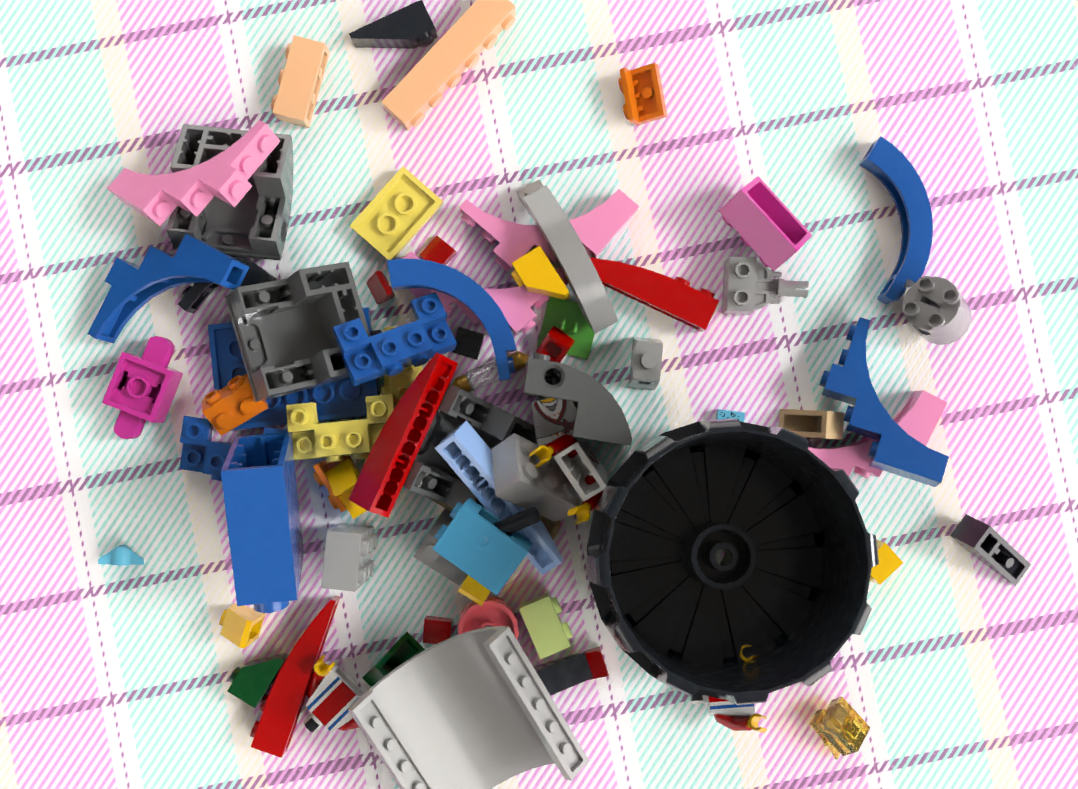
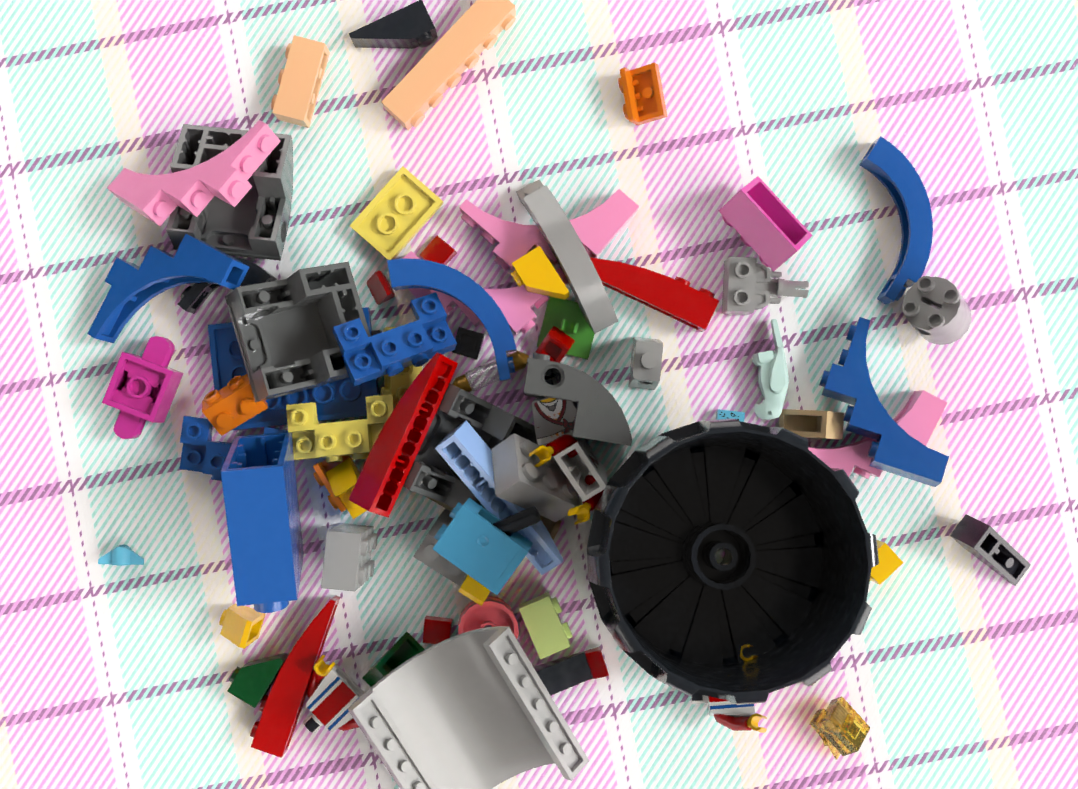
(772, 377): none -> light aqua animal

